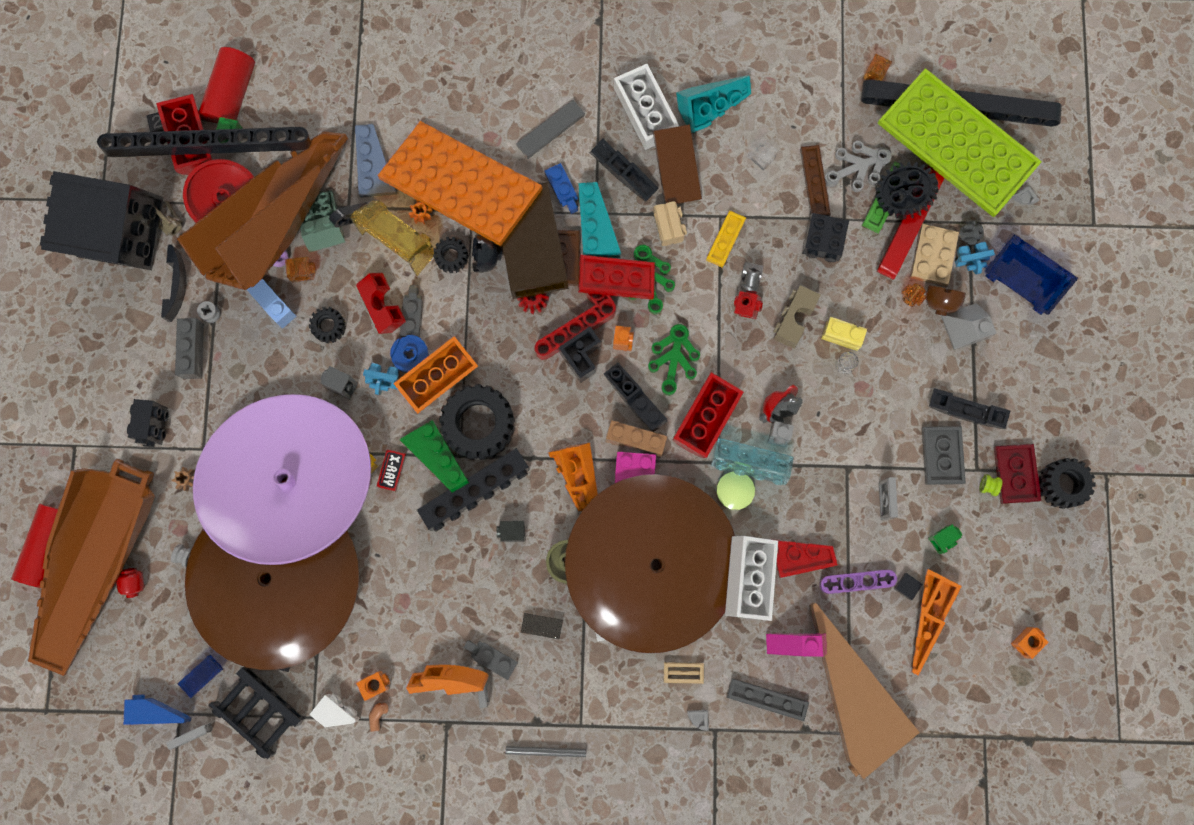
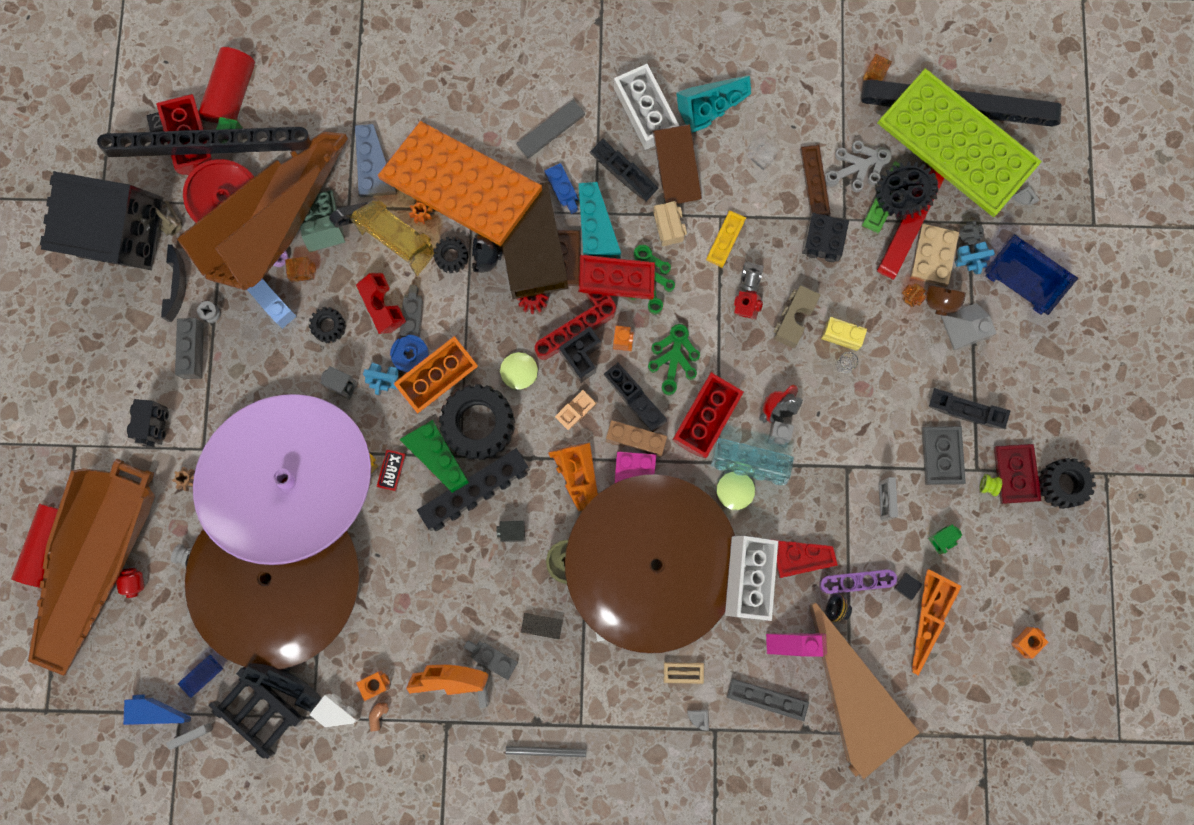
(284, 682): none -> black slope
(518, 371): none -> yellowish green dish
(576, 410): none -> light nougat slope
(838, 608): none -> black piece

